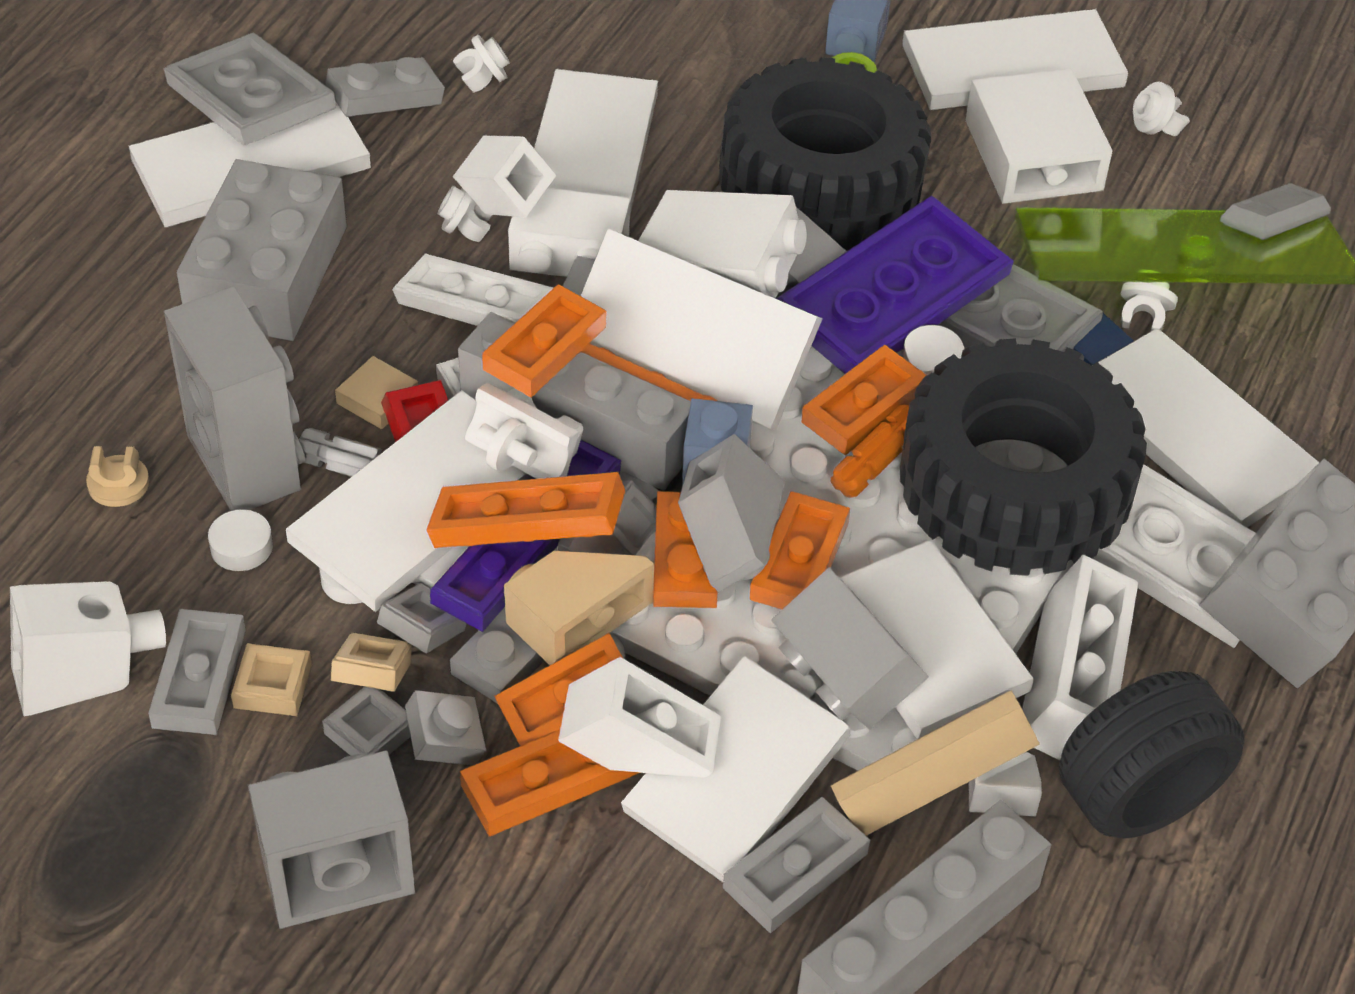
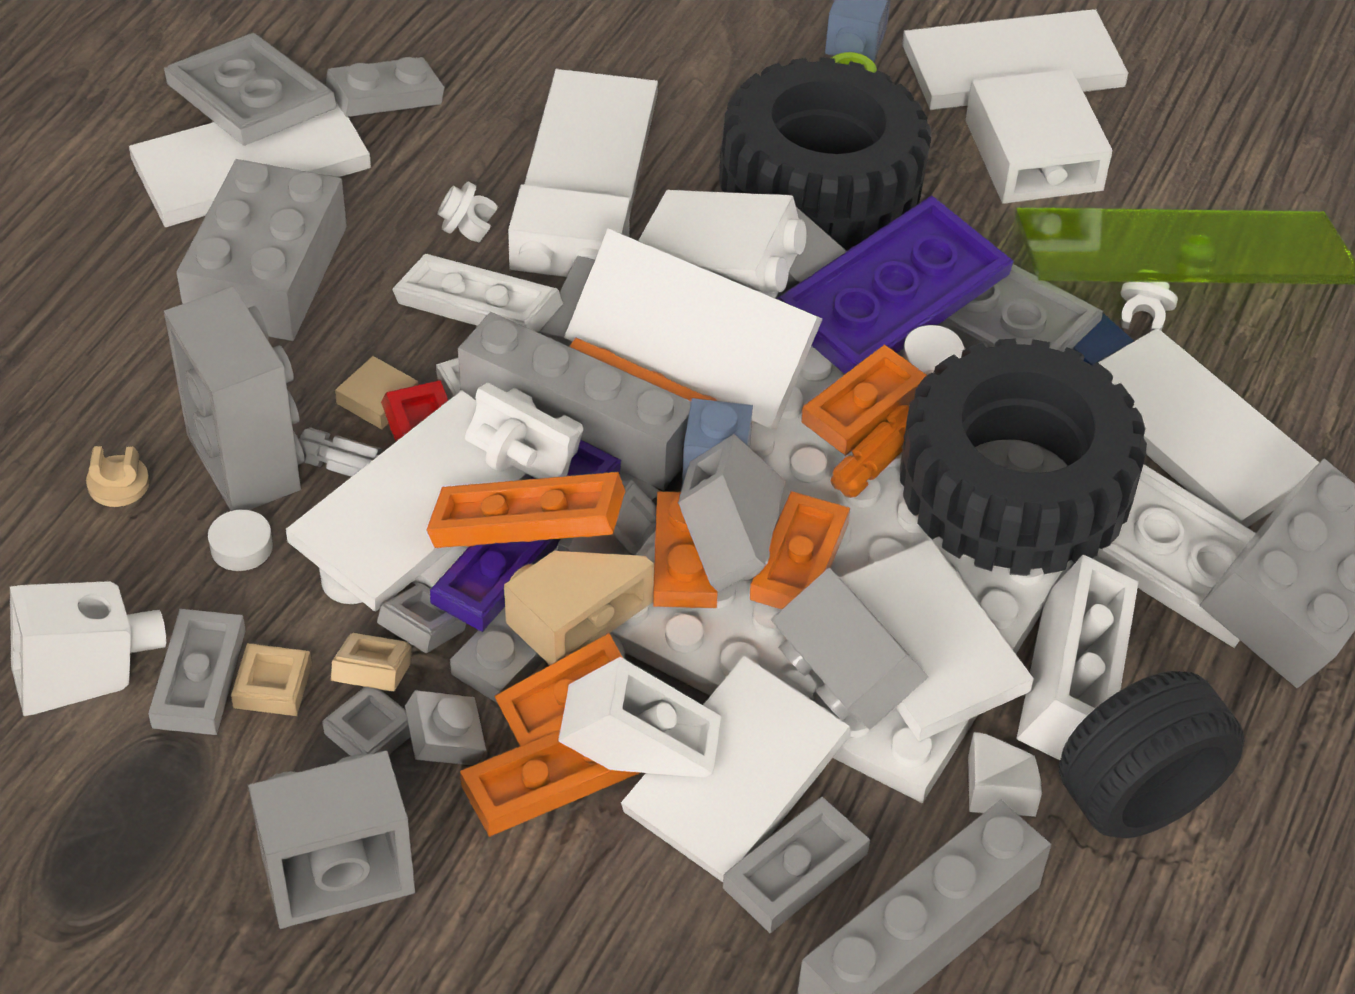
(482, 63): white plate -> none
(504, 175): white brick -> none
(544, 340): orange plate -> none
(935, 764): tan tile -> none
(1156, 110): white plate -> none
(1276, 211): light grey tile -> none

